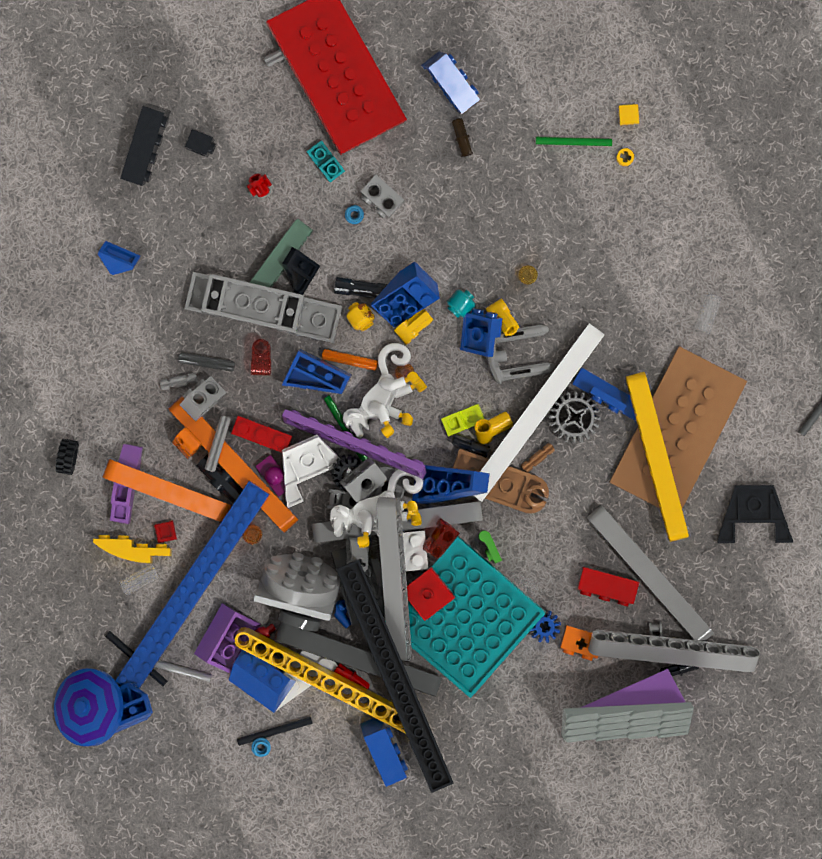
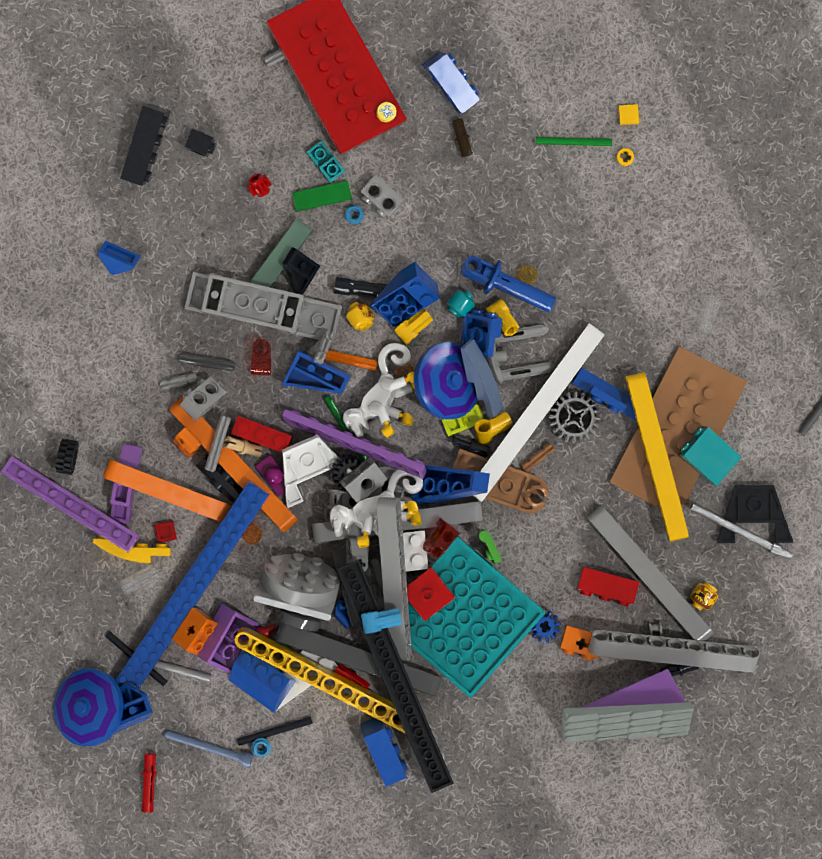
(70, 504): none -> medium lavender plate
(148, 782): none -> red pin
(194, 631): none -> orange brick
(242, 446): none -> tan pin
(243, 758): none -> sand blue piece
(322, 196): none -> green tile
(323, 347): none -> light grey axle
(376, 621): none -> dark azure piece
(386, 112): none -> light yellow tile
(443, 383): none -> dish
(480, 374): none -> sand blue slope
(491, 276): none -> blue piece
(704, 596): none -> head
(709, 455): none -> teal brick
(773, 547): none -> bar

